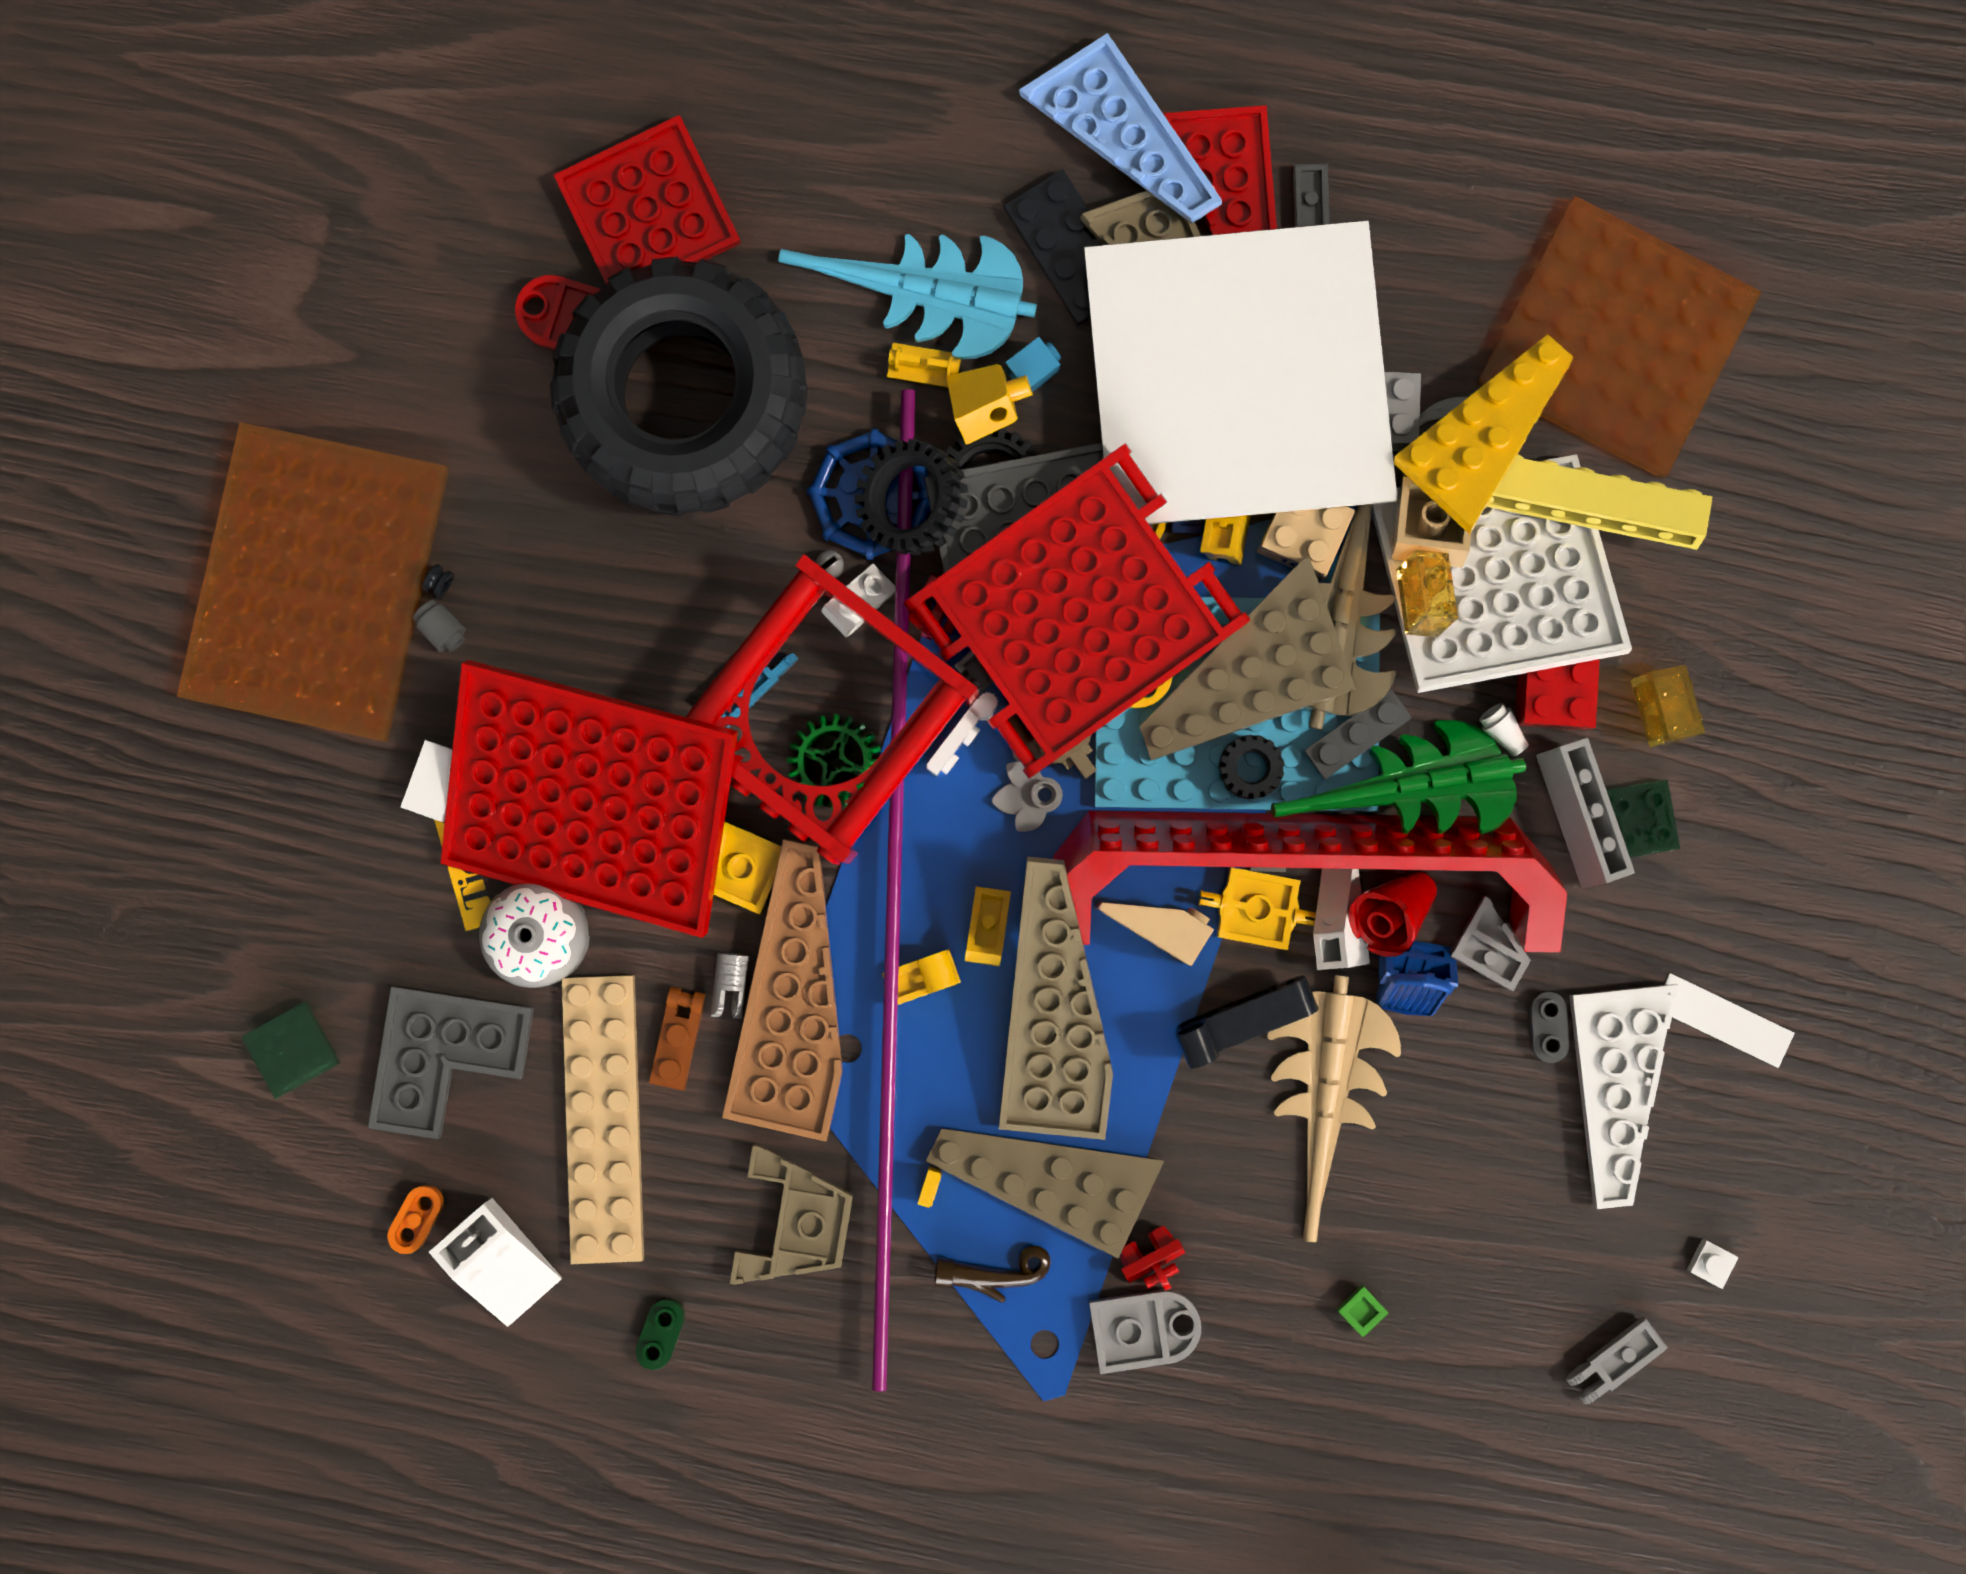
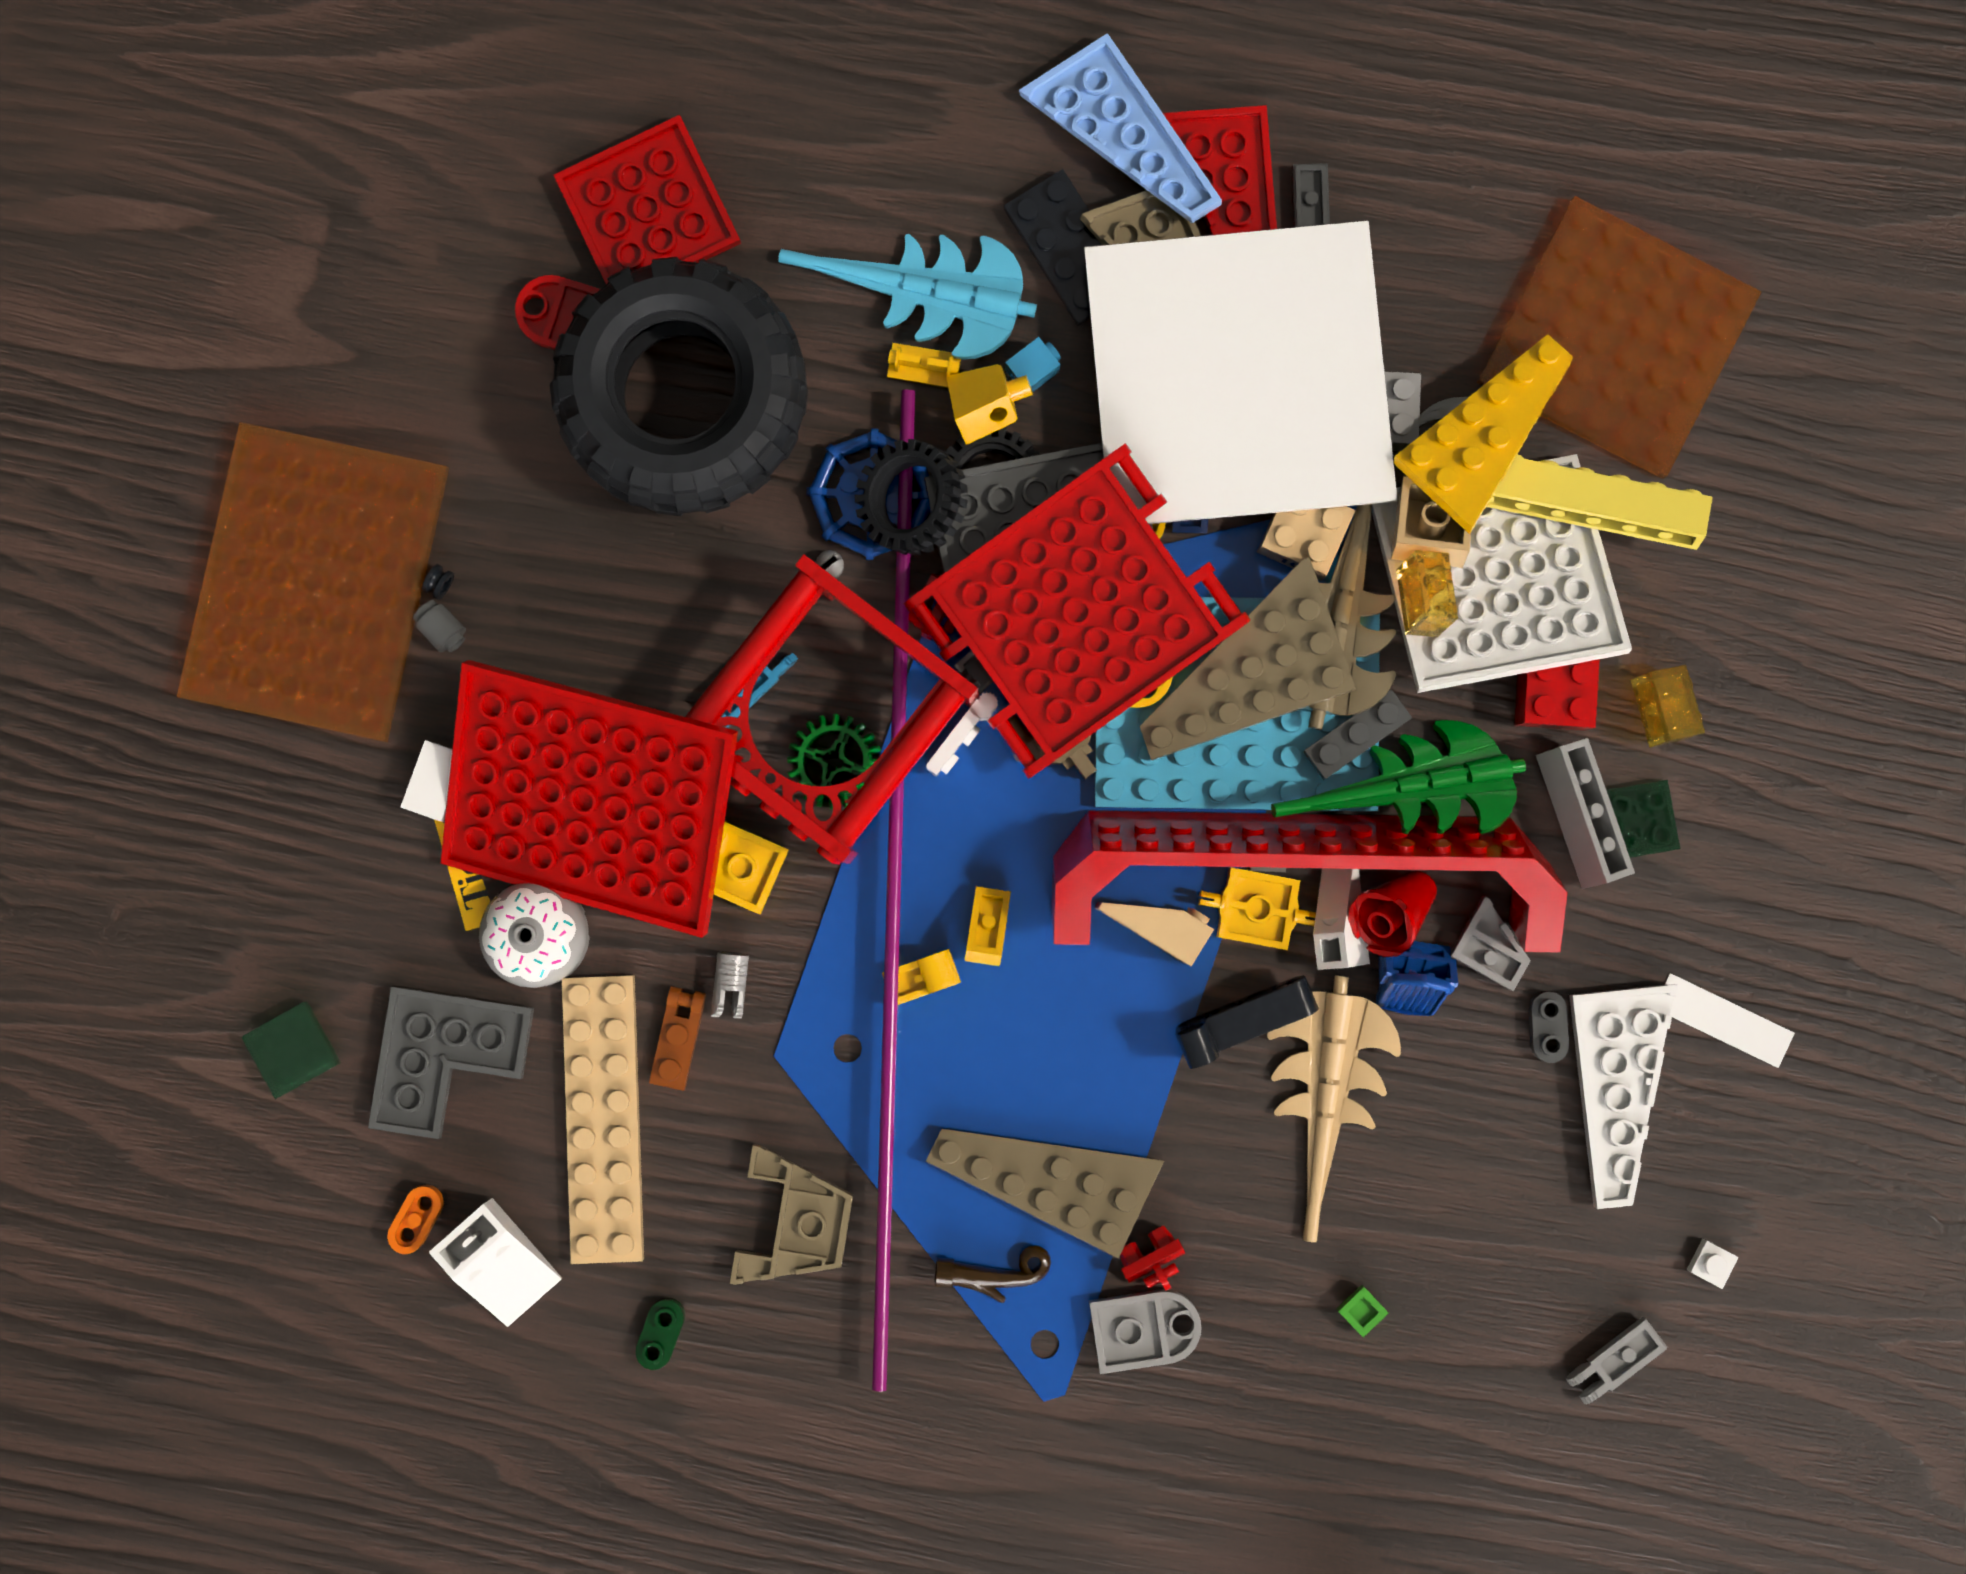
(790, 1037): medium nougat wing -> none
(871, 587): white plate -> none
(930, 1187): yellow tile -> none
(1022, 797): light grey plate -> none
(1056, 1044): dark tan wing -> none
(1225, 538): yellow hinge -> none
(1273, 762): black tyre -> none
(1503, 728): white cone -> none

